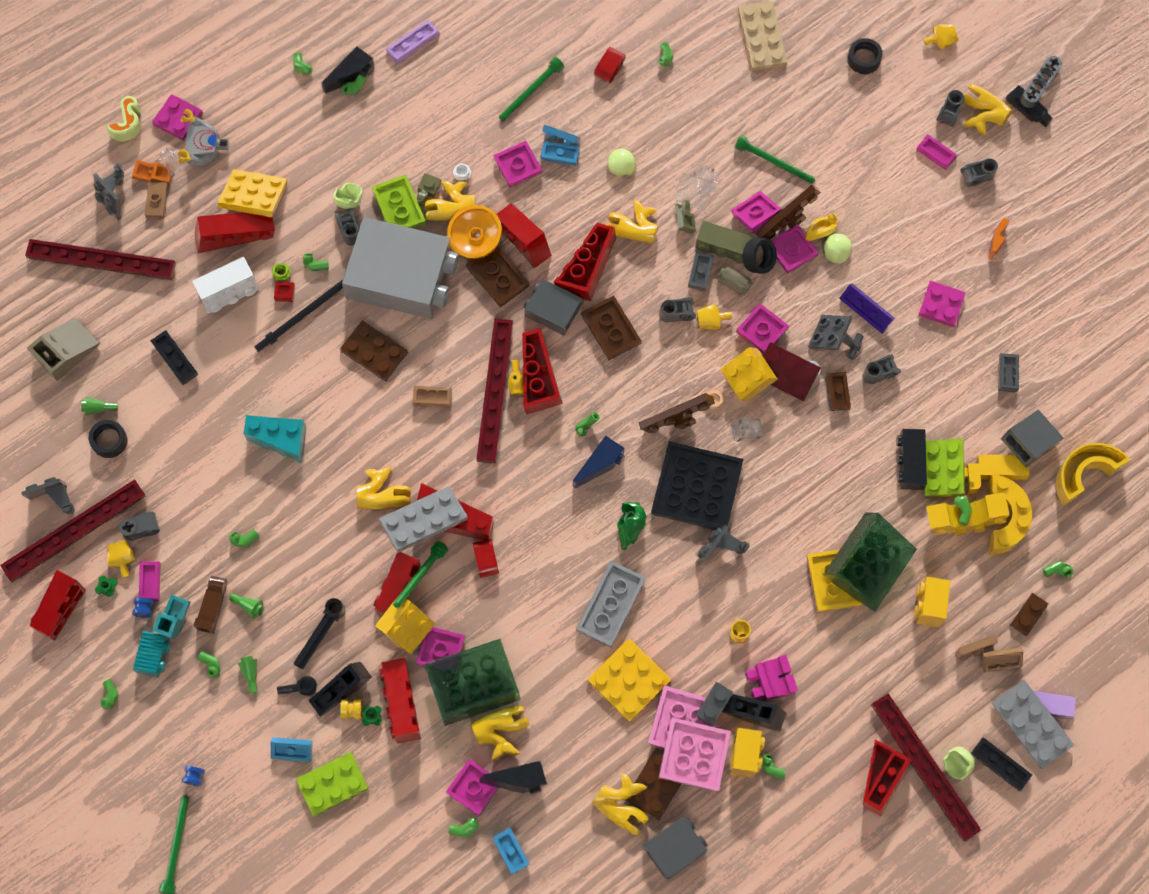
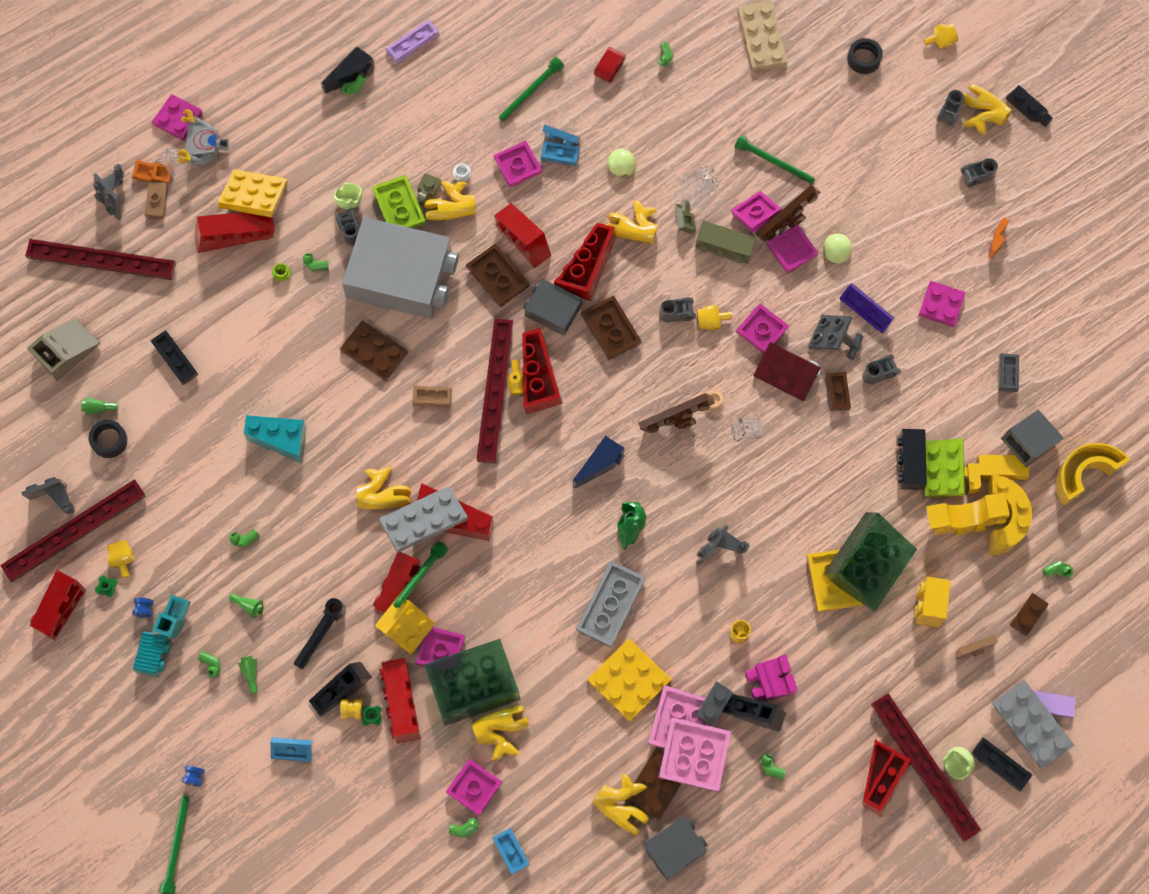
(111, 696): bright green arm -> none
(131, 125): yellowish green animal -> none
(142, 526): dark grey piece -> none
(149, 580): dark pink tile -> none
(211, 605): reddish brown leg -> none
(225, 285): white brick -> none
(272, 337): black bar -> none
(284, 291): red tile -> none
(301, 66): bright green arm -> none
(306, 686): black plate -> none
(332, 784): lime plate -> none
(469, 223): light orange dish -> none
(485, 558): red beam -> none
(520, 779): black slope -> none
(582, 427): bright green arm -> none
(697, 486): black plate -> none
(701, 271): dark grey plate -> none
(734, 280): dark tan head -> none
(745, 753): yellow brick -> none
(748, 374): yellow brick -> none
(769, 255): black tyre -> none
(821, 227): yellow arm -> none
(936, 152): dark pink tile -> none
(965, 507): bright green arm -> none
(1002, 659): medium nougat plate -> none
(1041, 81): dark grey beam -> none

